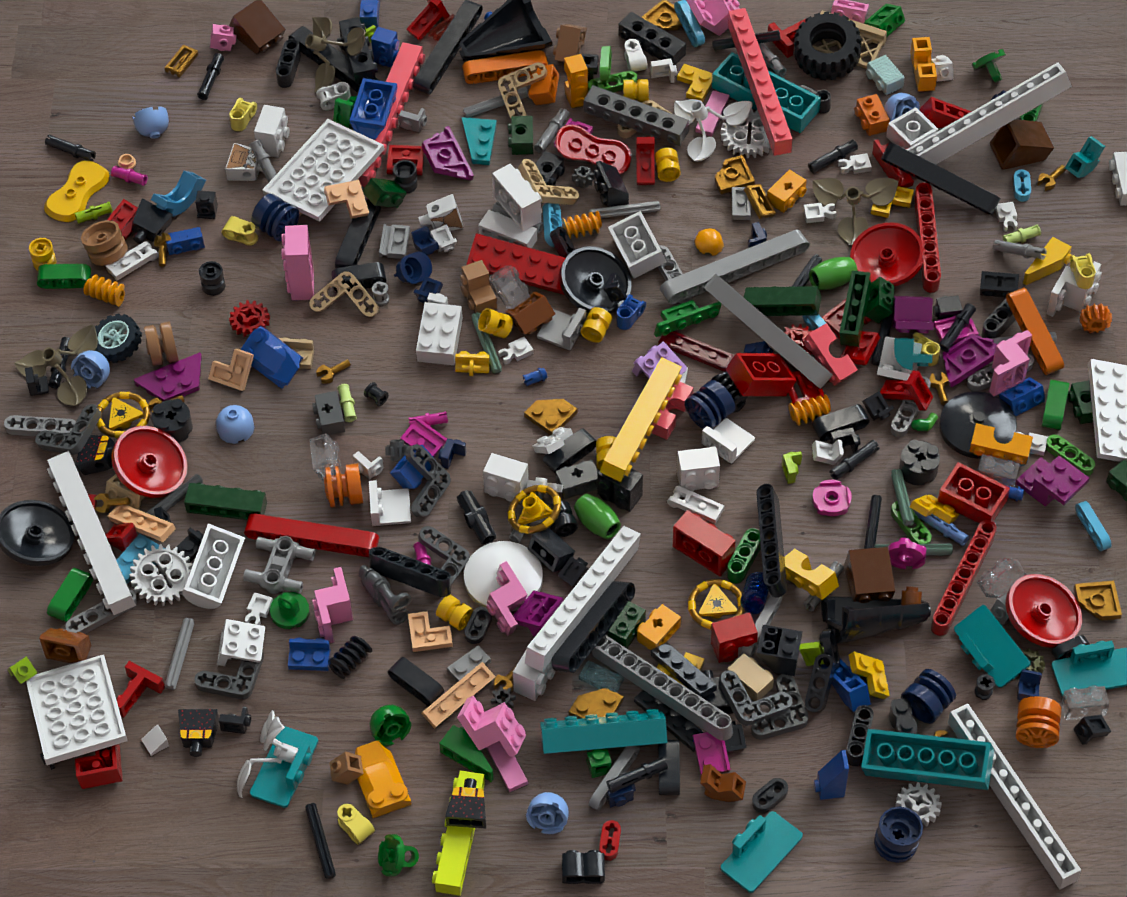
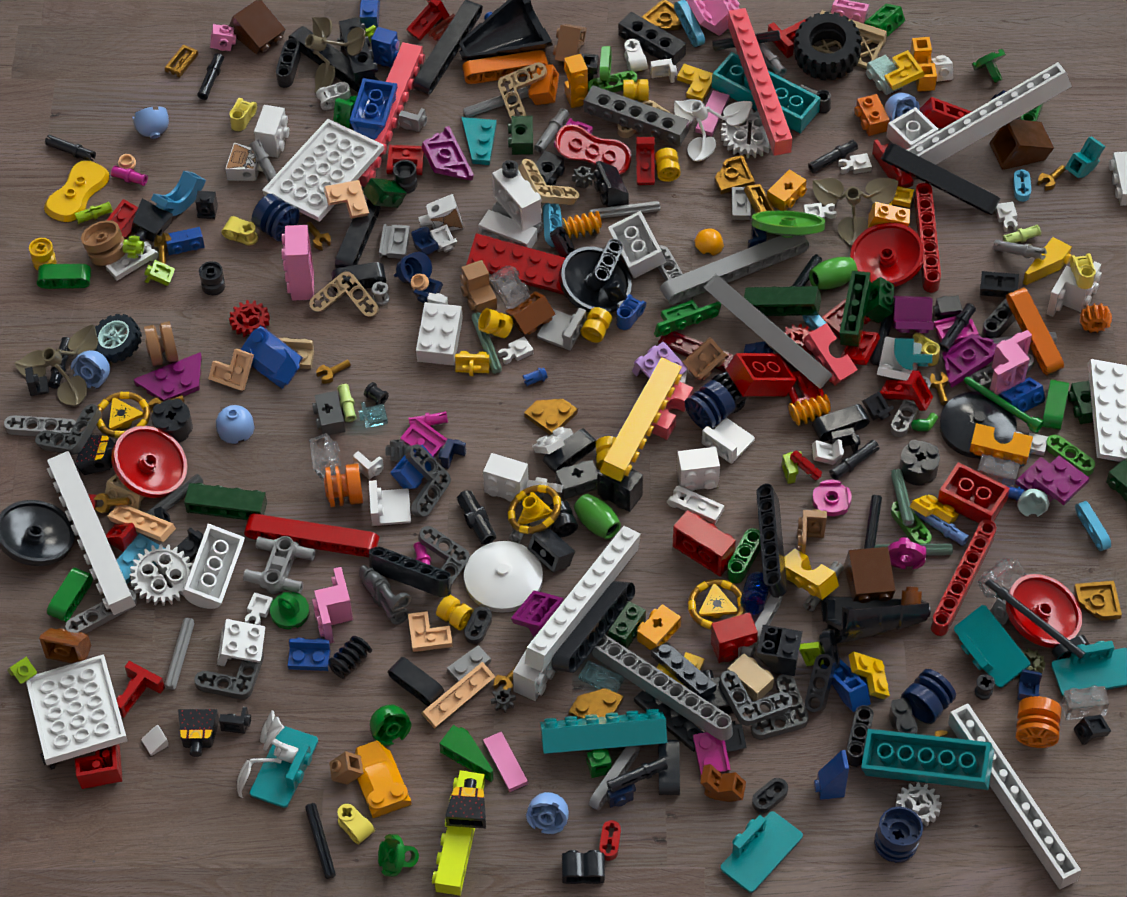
(105, 290): light orange piece -> none
(133, 247): none -> lime gear
(159, 272): none -> lime bracket
(318, 237): none -> pearl gold bar
(373, 415): none -> clear light blue bracket
(419, 282): none -> light nougat plate
(491, 726): bright pink bracket -> none
(506, 598): bright pink bracket -> none
(510, 173): none -> black bush
(573, 571): black bracket -> none
(607, 257): none -> black beam
(705, 359): none -> medium nougat bracket
(788, 223): none -> bright green dish
(806, 465): none -> red axle
(810, 525): none -> medium nougat bracket
(887, 213): none -> light orange brick
(907, 71): none -> yellow plate
(1003, 594): none -> black bar
(1033, 423): none -> green piece
(1033, 502): none -> light aqua hair

